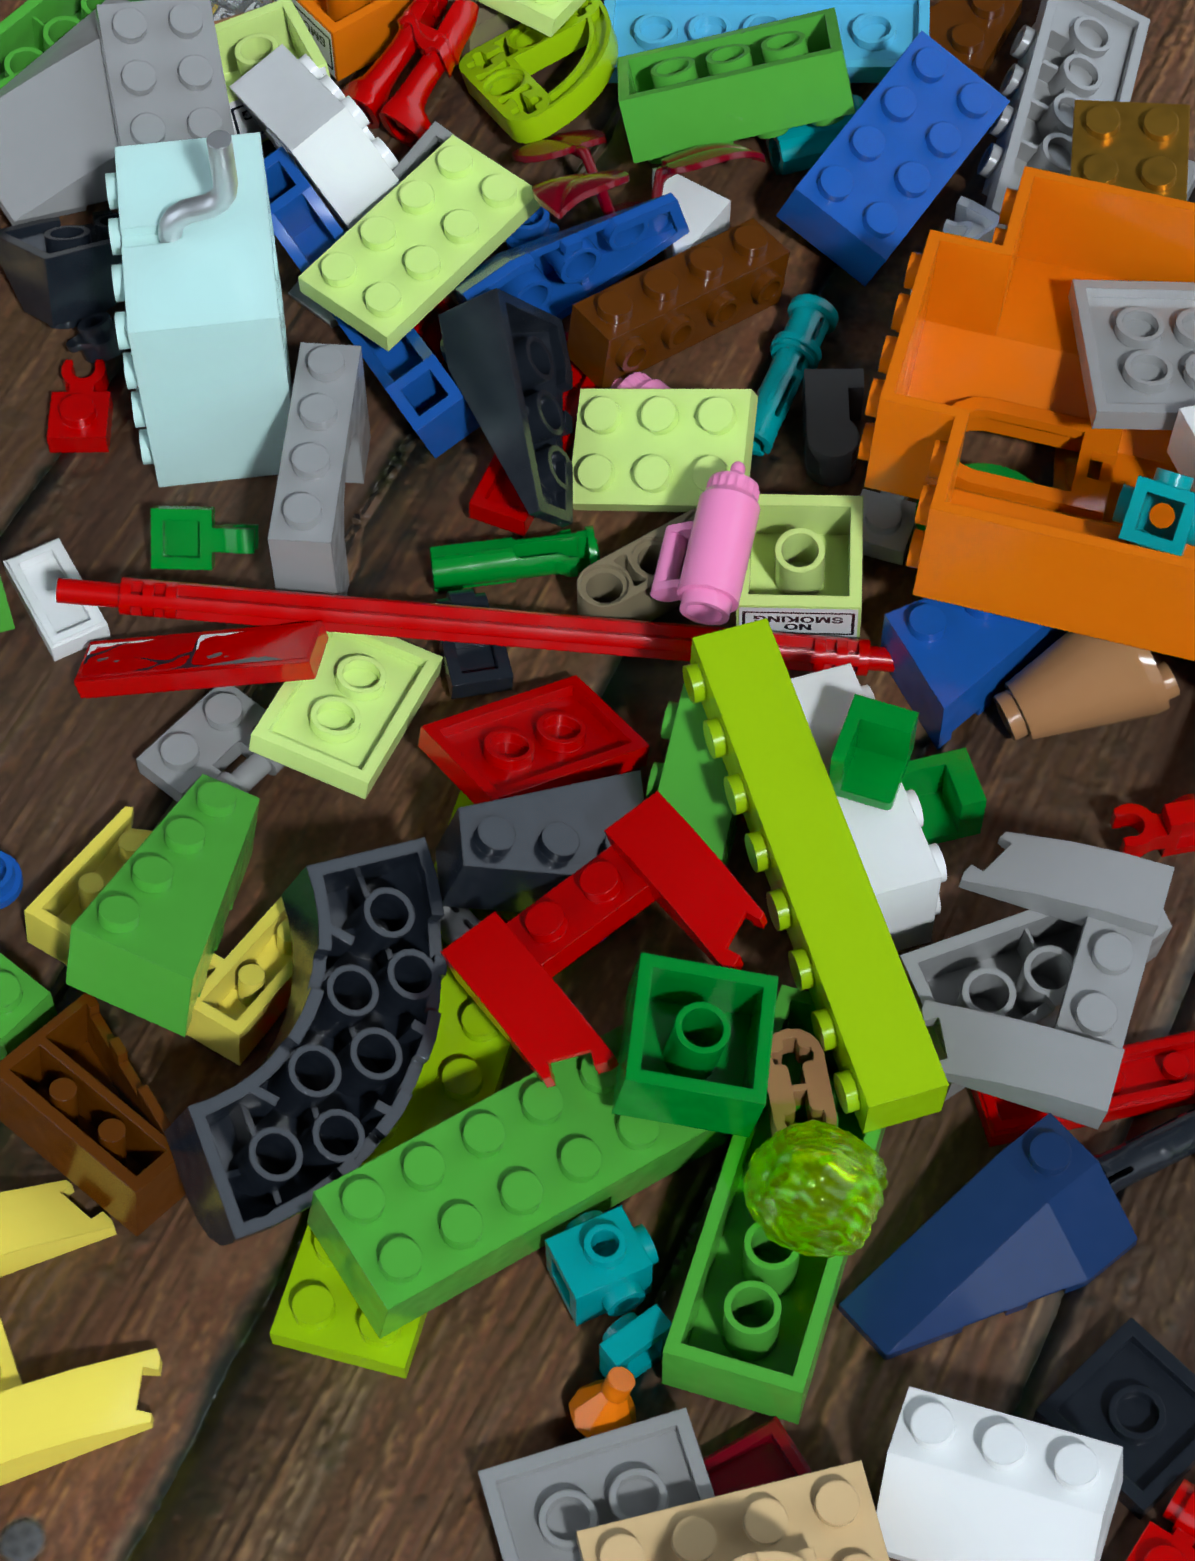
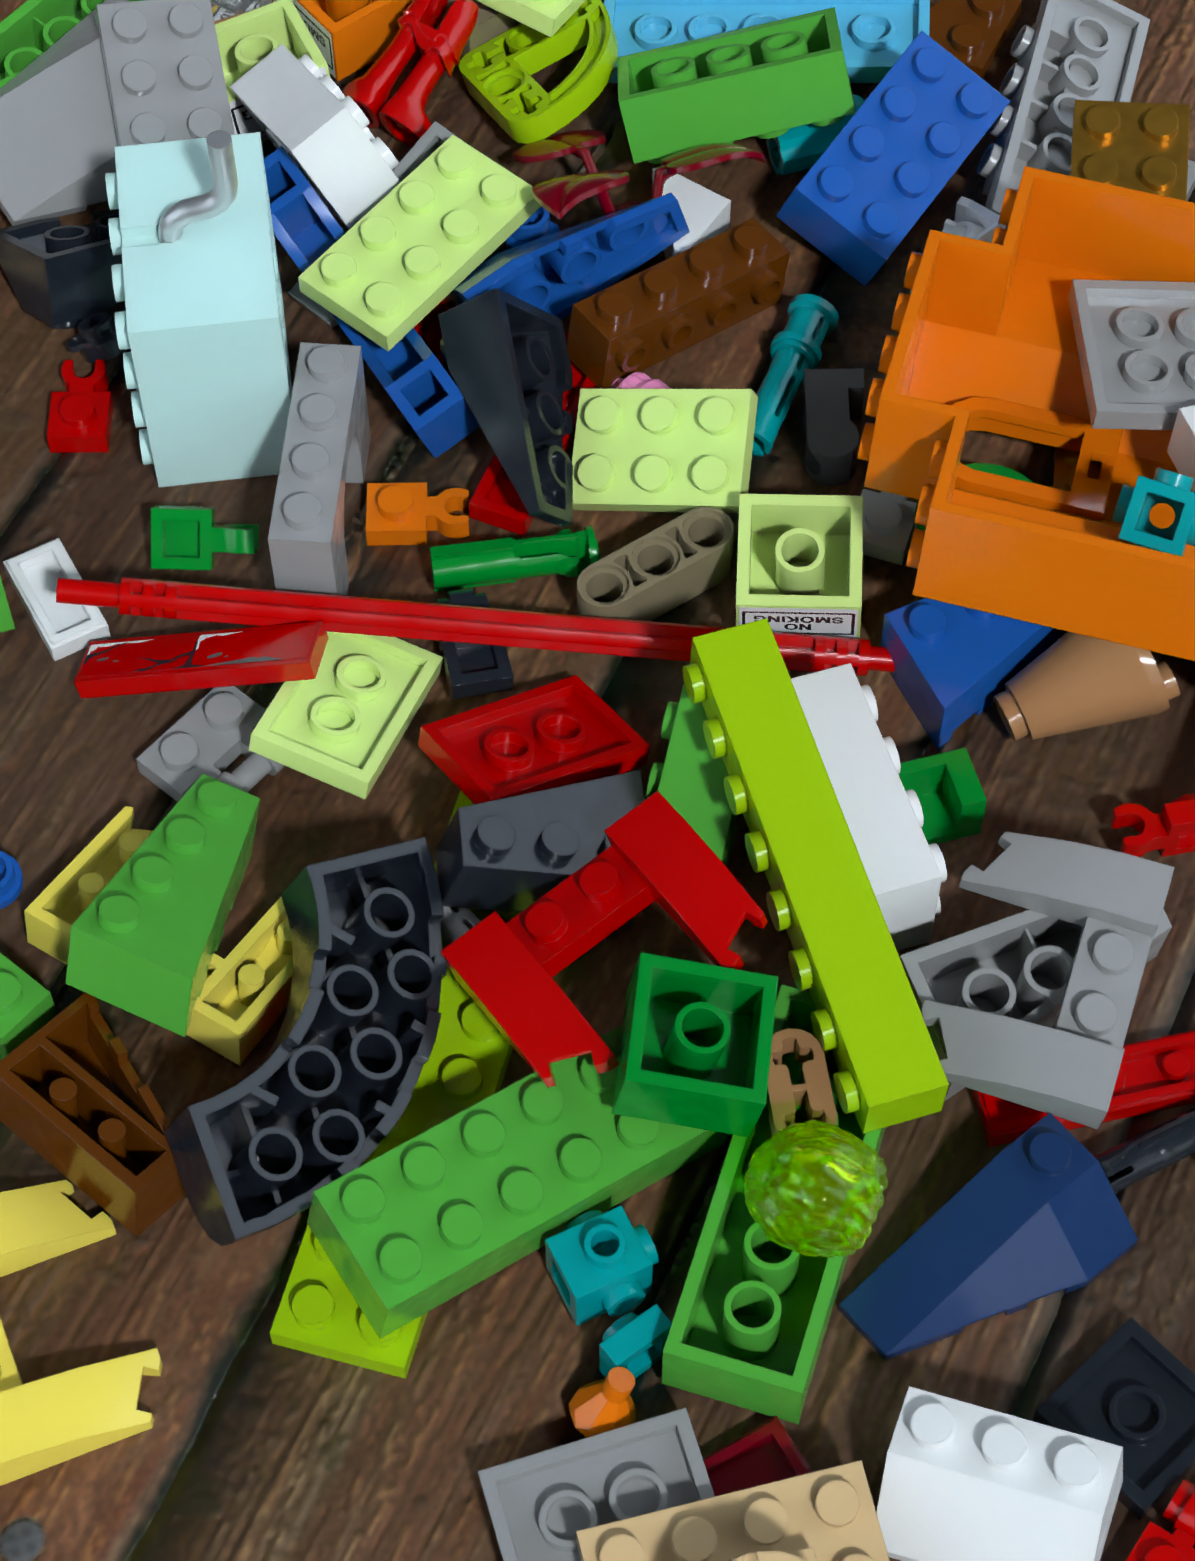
(406, 513): none -> orange plate
(716, 550): bright pink piece -> none
(873, 752): green panel -> none

